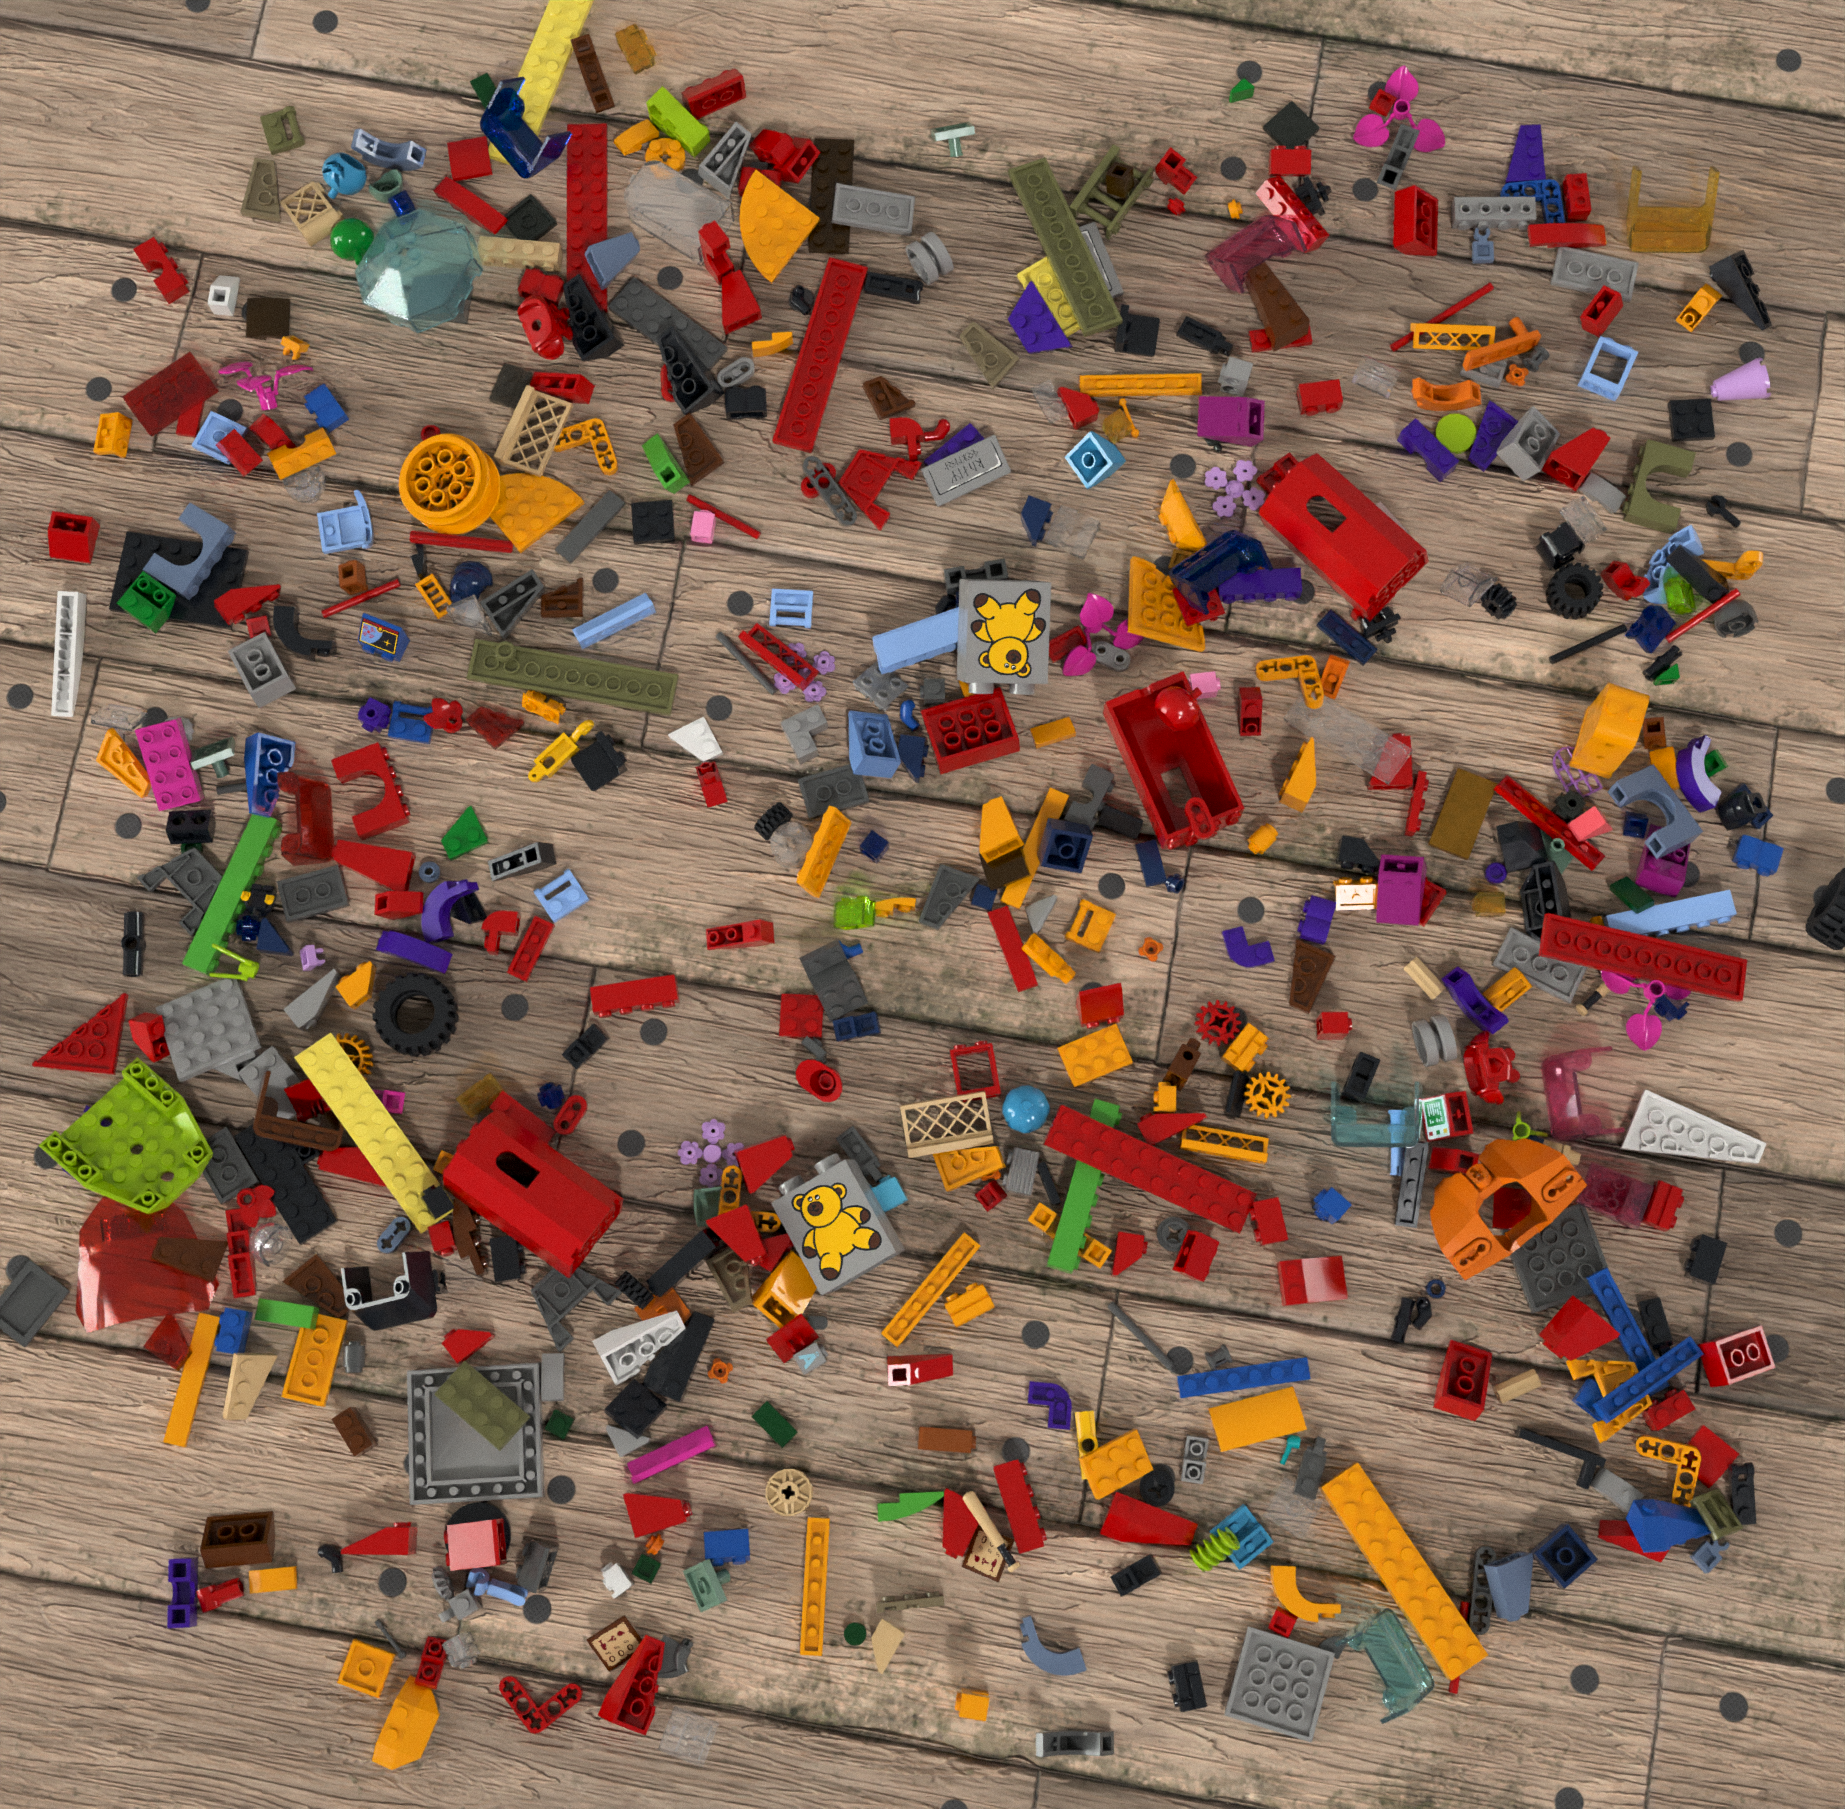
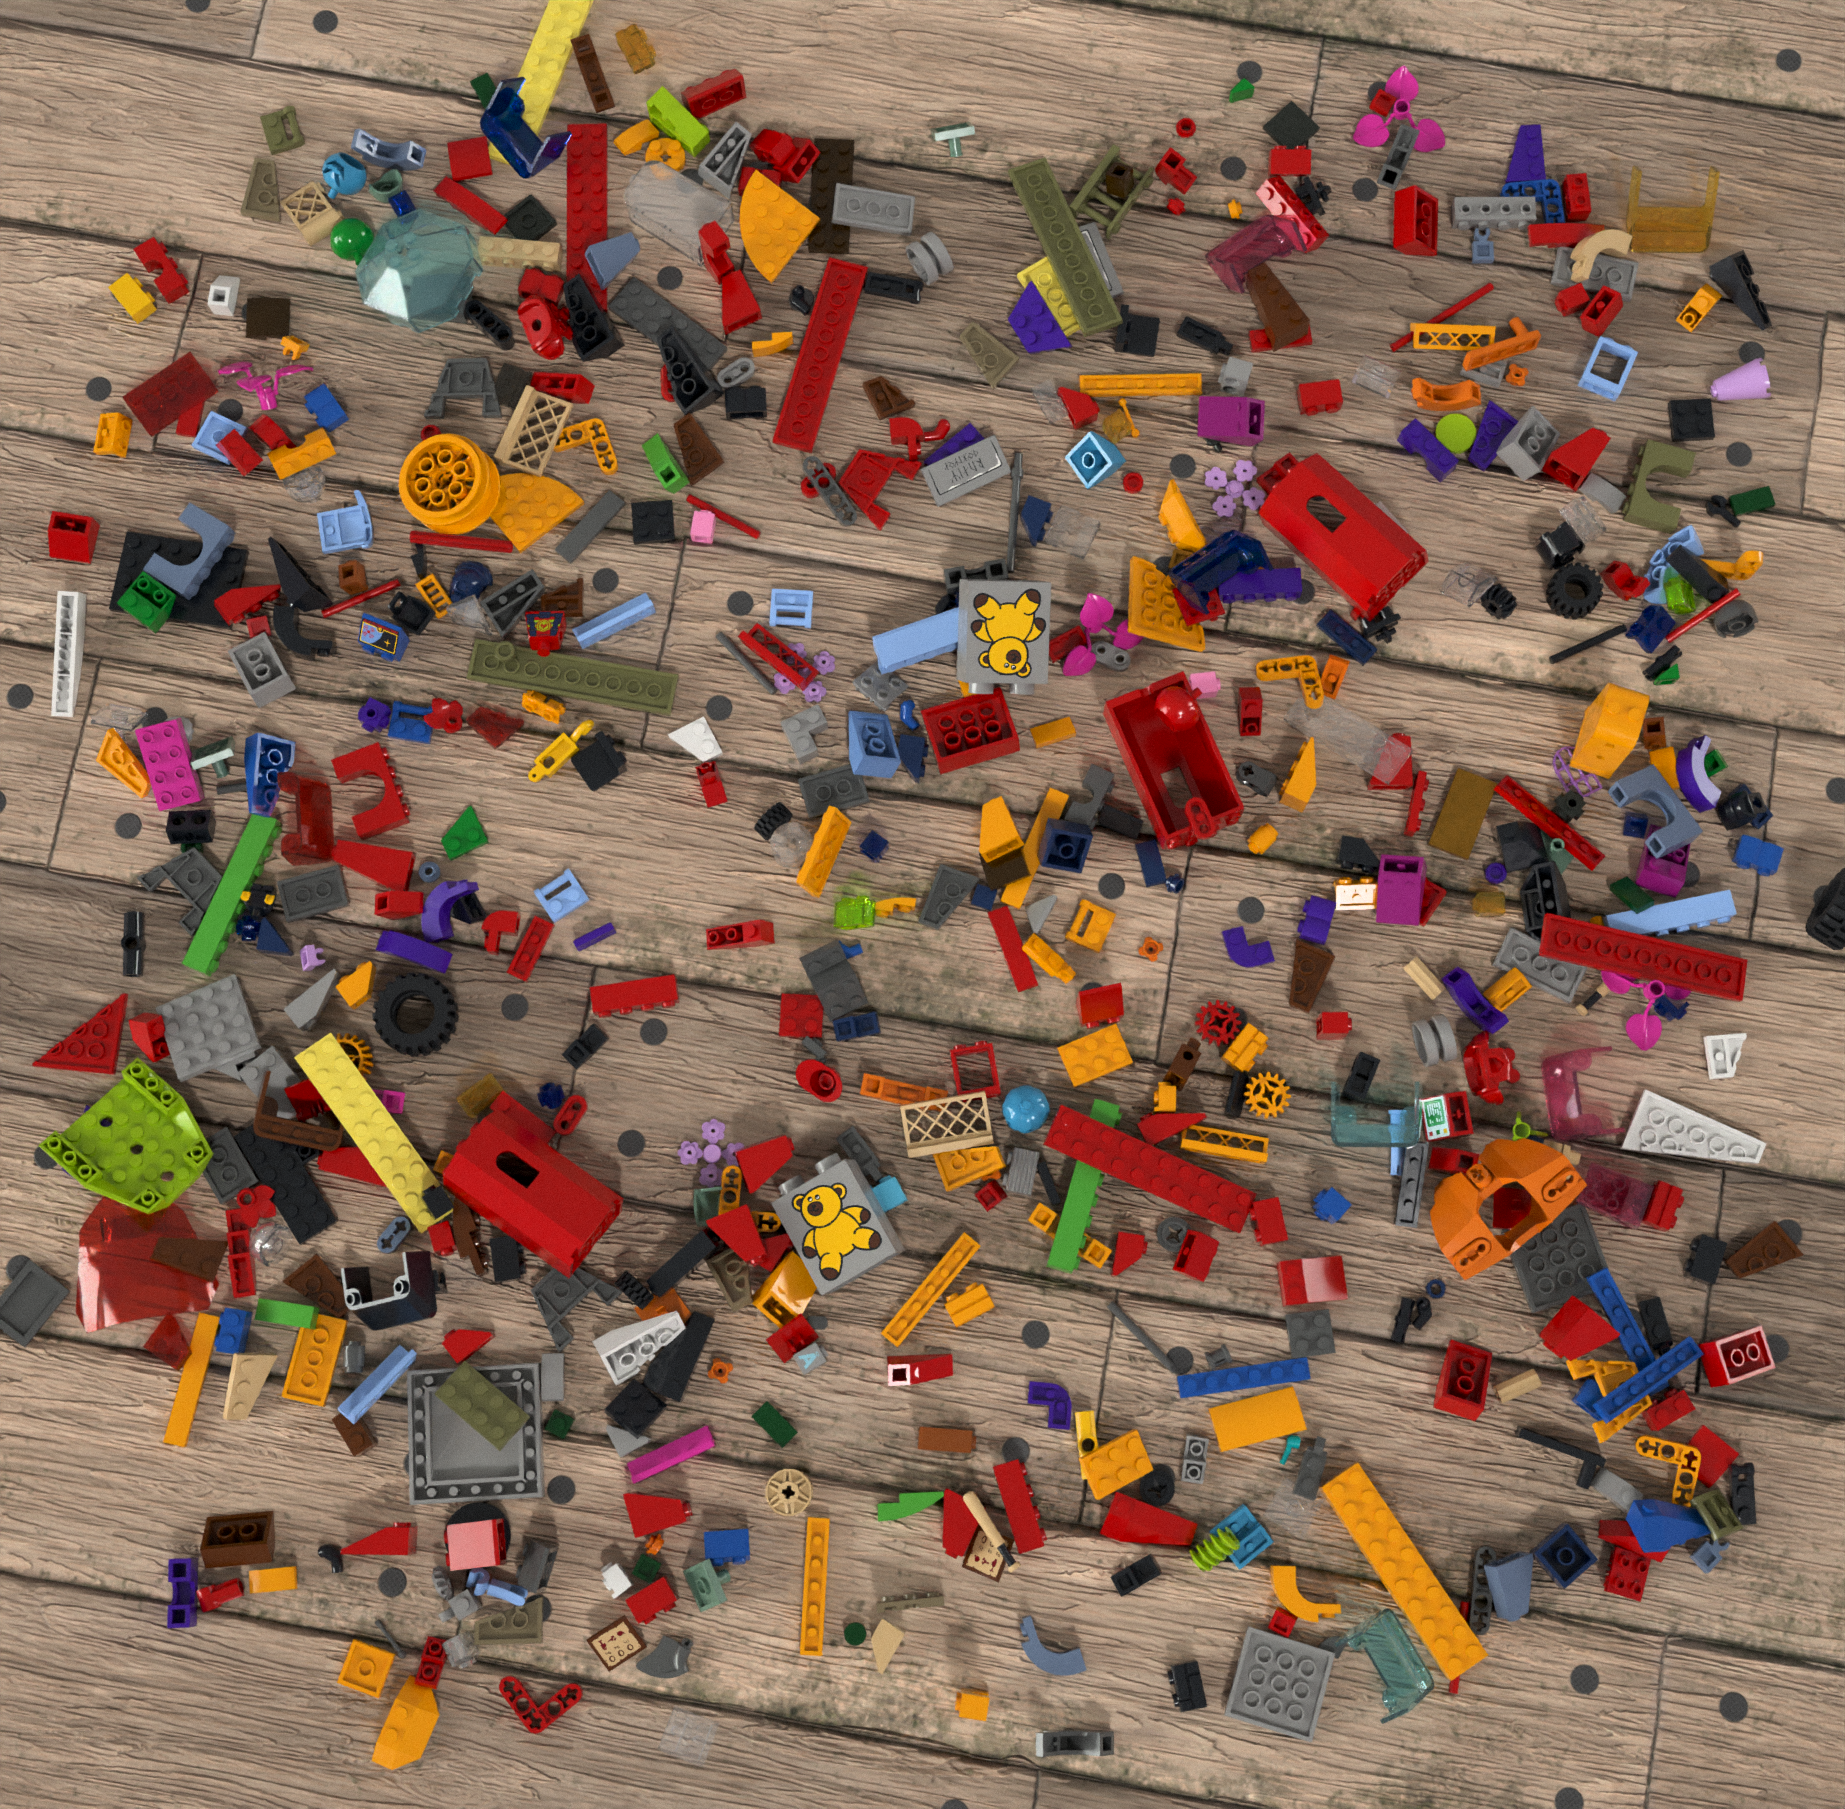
(132, 298): none -> yellow brick
(247, 967): lime plant -> none
(296, 582): none -> black wedge
(377, 1384): none -> light blue fence
(411, 613): none -> black piece
(464, 380): none -> dark grey wing
(485, 317): none -> black beam
(512, 1626): none -> dark tan wing
(522, 861): black slope -> none
(545, 630): none -> red torso
(594, 936): none -> dark purple tile
(633, 1692): red wedge -> none
(652, 1600): none -> red brick
(899, 1092): none -> orange slope
(933, 692): dark grey brick -> none
(1016, 475): none -> dark grey bar
(1133, 483): none -> red tile
(1185, 122): none -> red plate
(1258, 780): none -> dark grey piece
(1310, 1333): none -> dark grey plate
(1534, 366): dark grey bush -> none
(1572, 300): none -> red brick
(1589, 824): coral slope -> none
(1610, 242): none -> tan arch
(1627, 1574): none -> red hinge
(1722, 1054): none -> white wing
(1751, 501): none -> dark green tile
(1763, 1251): none -> reddish brown wing

